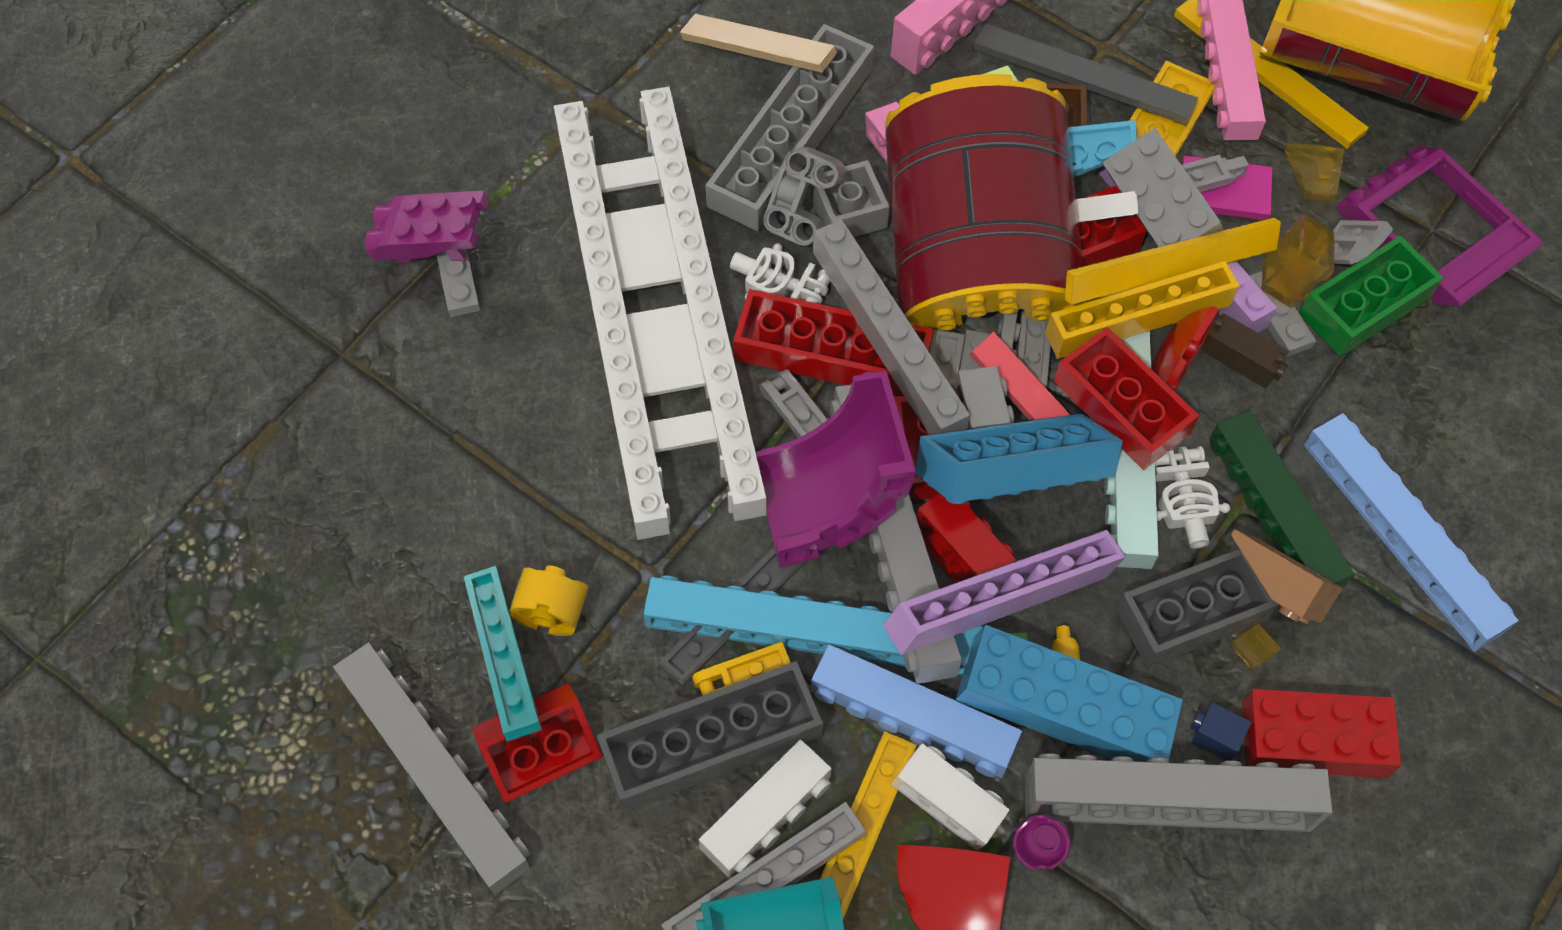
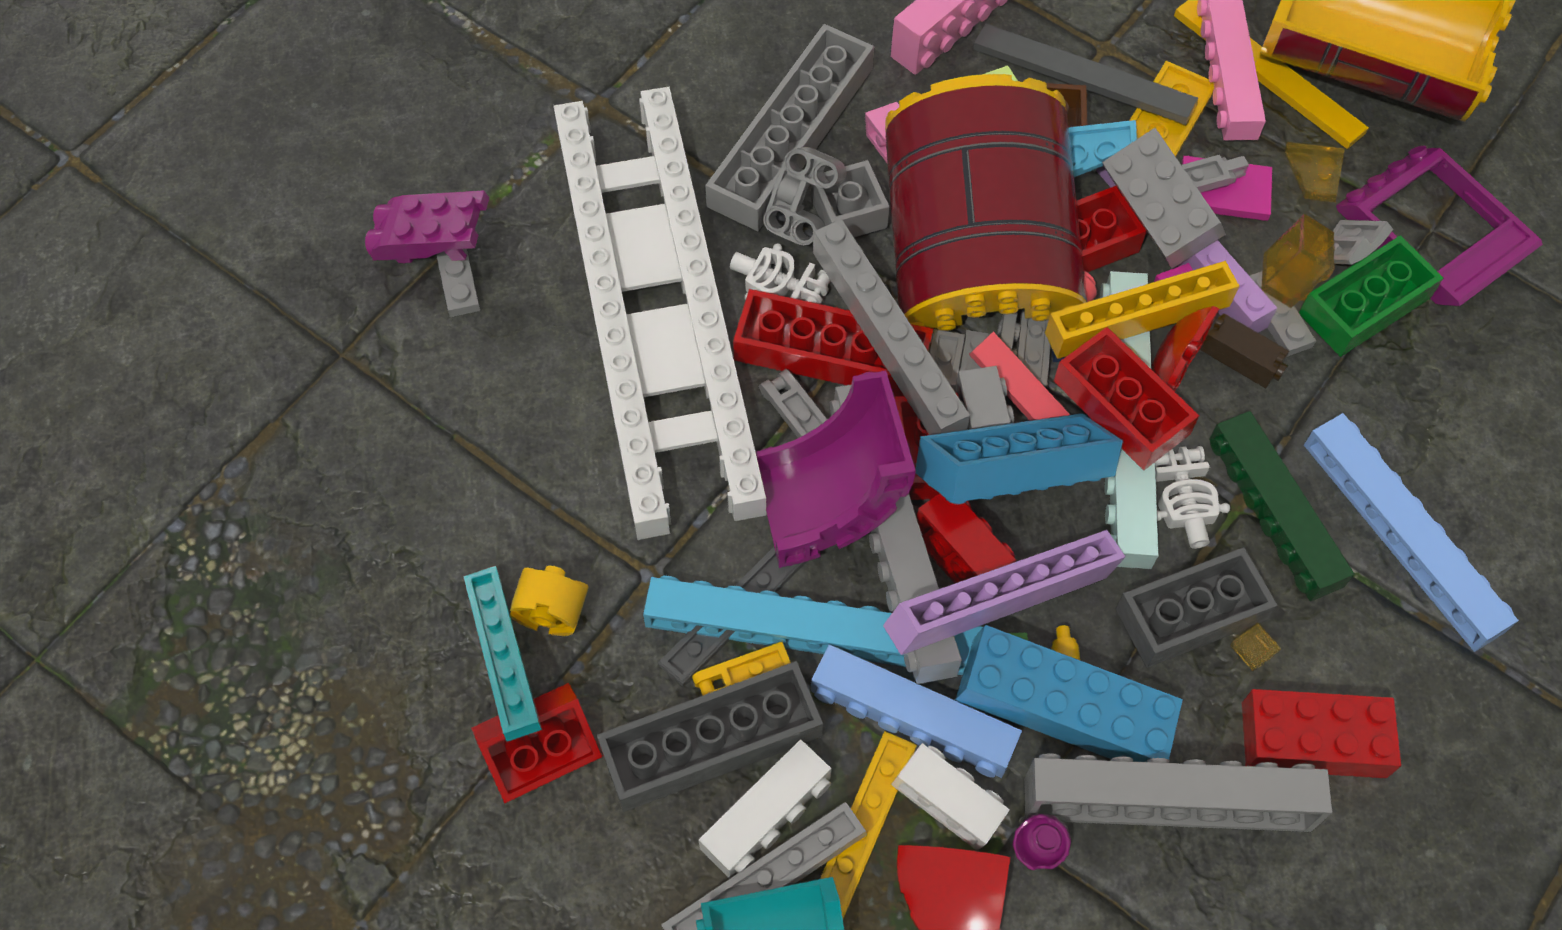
(432, 768): light grey brick -> none
(759, 42): tan tile -> none
(1107, 206): white sticker -> none
(1171, 260): yellow tile -> none
(1219, 731): dark blue brick -> none
(1295, 587): medium nougat slope -> none

